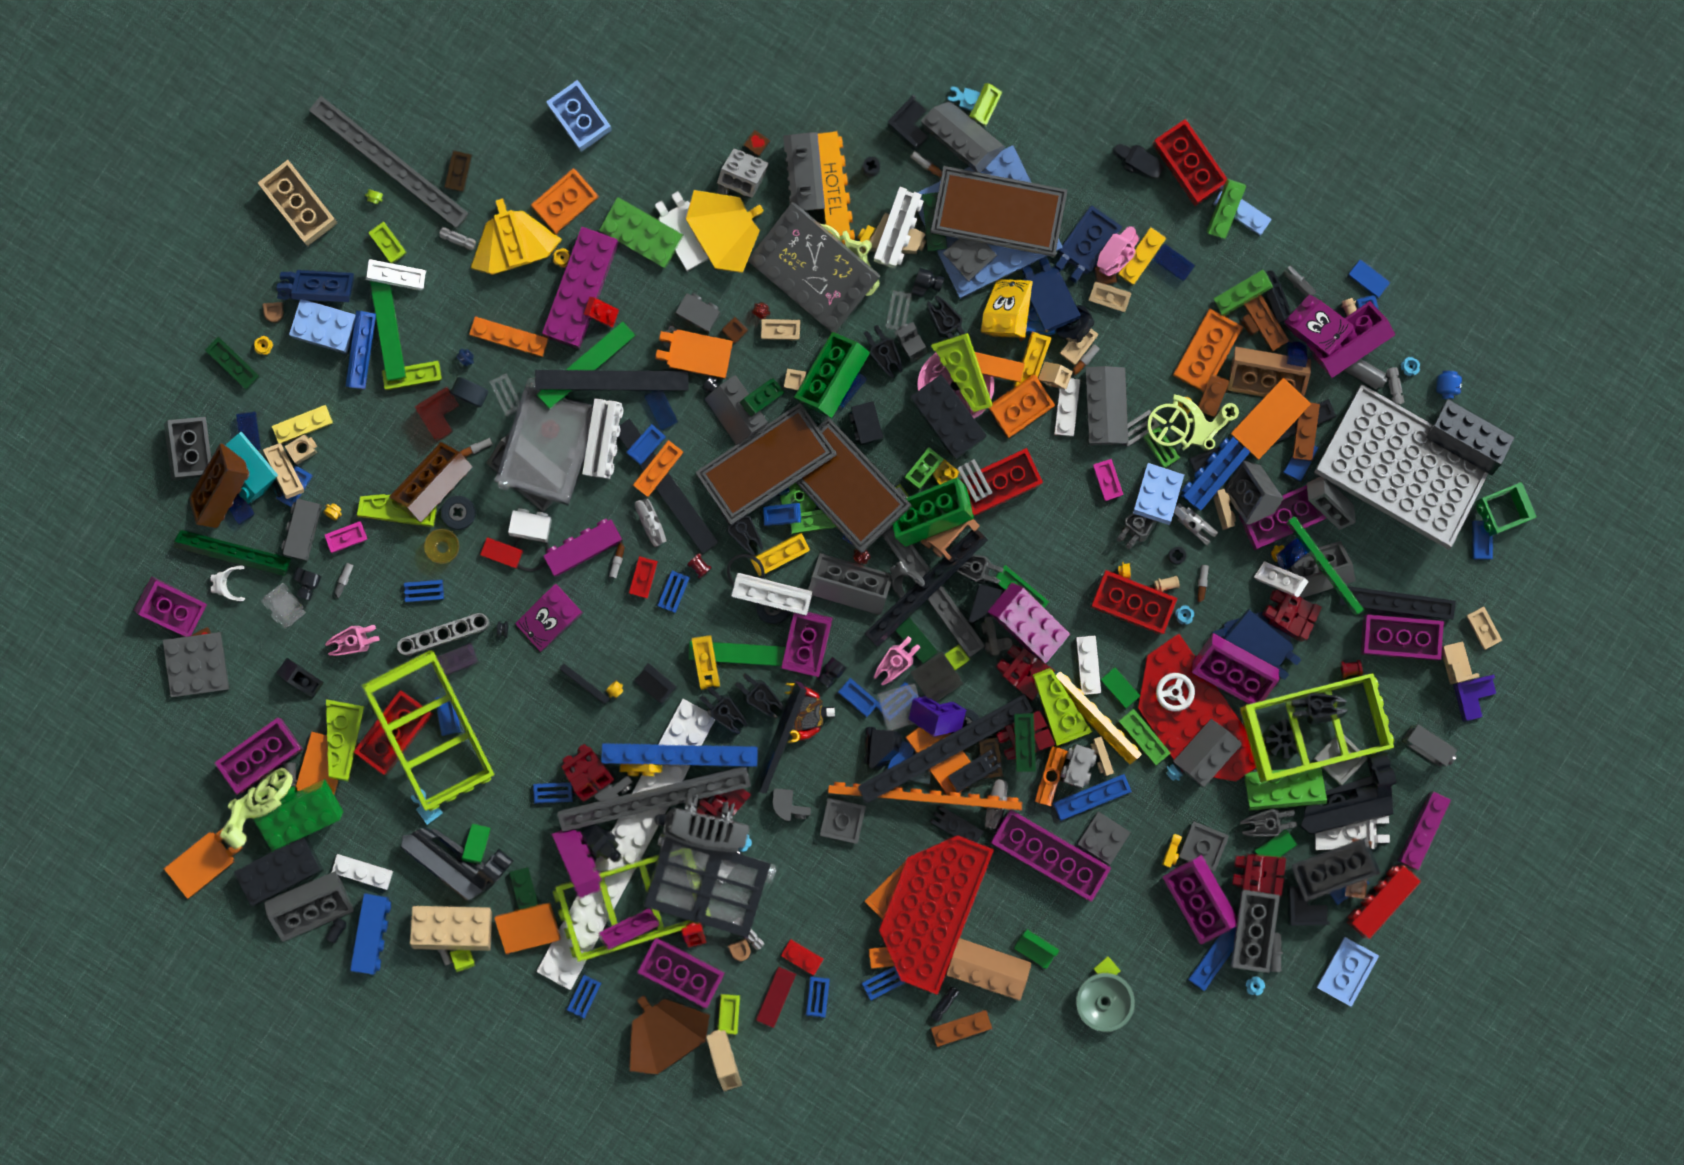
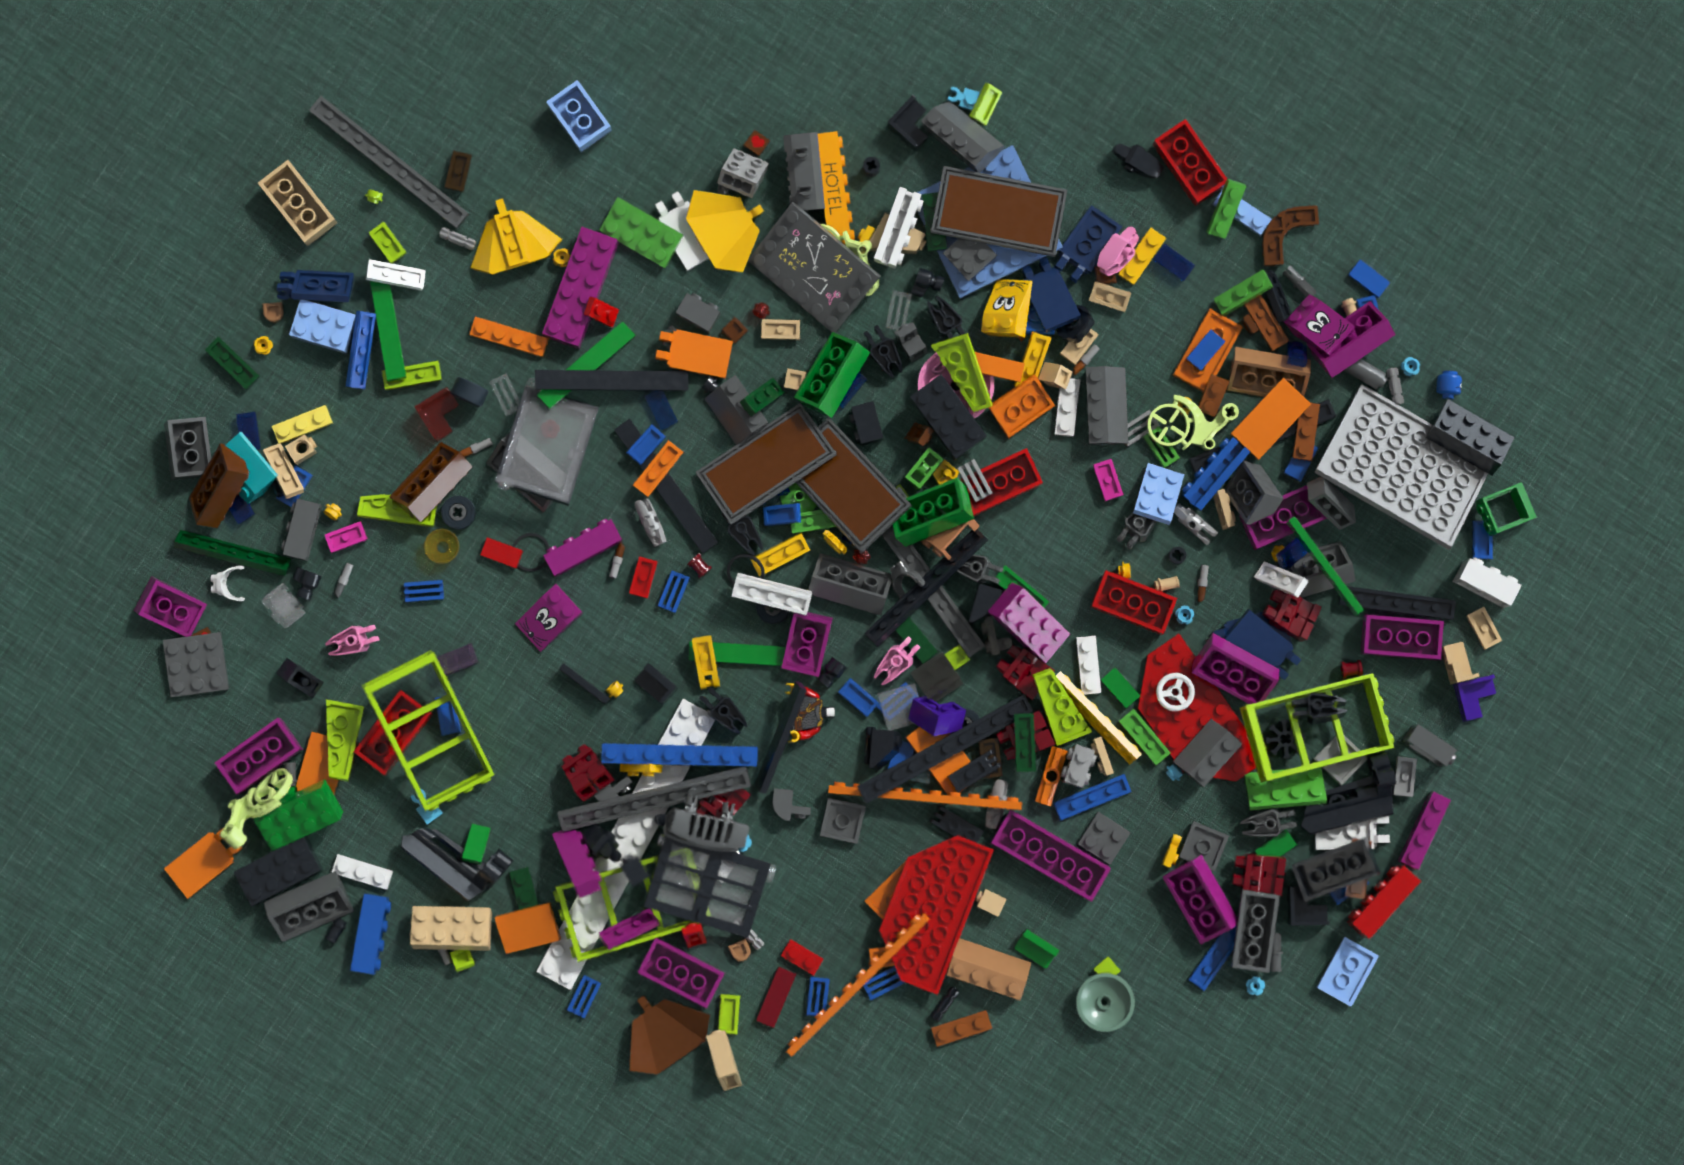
(433, 634): light grey beam -> none
(465, 357): dark blue plate -> none
(502, 629): black bush -> none
(530, 525): white brick -> none
(564, 201): orange tile -> none
(569, 792): blue tile -> none
(602, 438): white brick -> none
(633, 869): none -> black brick
(757, 694): black hinge -> none
(834, 542): none -> yellow gear
(849, 990): none -> orange plate
(919, 434): none -> reddish brown plate
(926, 164): light grey piece -> none
(990, 902): none -> tan brick
(1205, 350): none -> blue tile
(1280, 225): none -> reddish brown plate
(1405, 776): none -> light grey plate
(1487, 582): none -> white brick

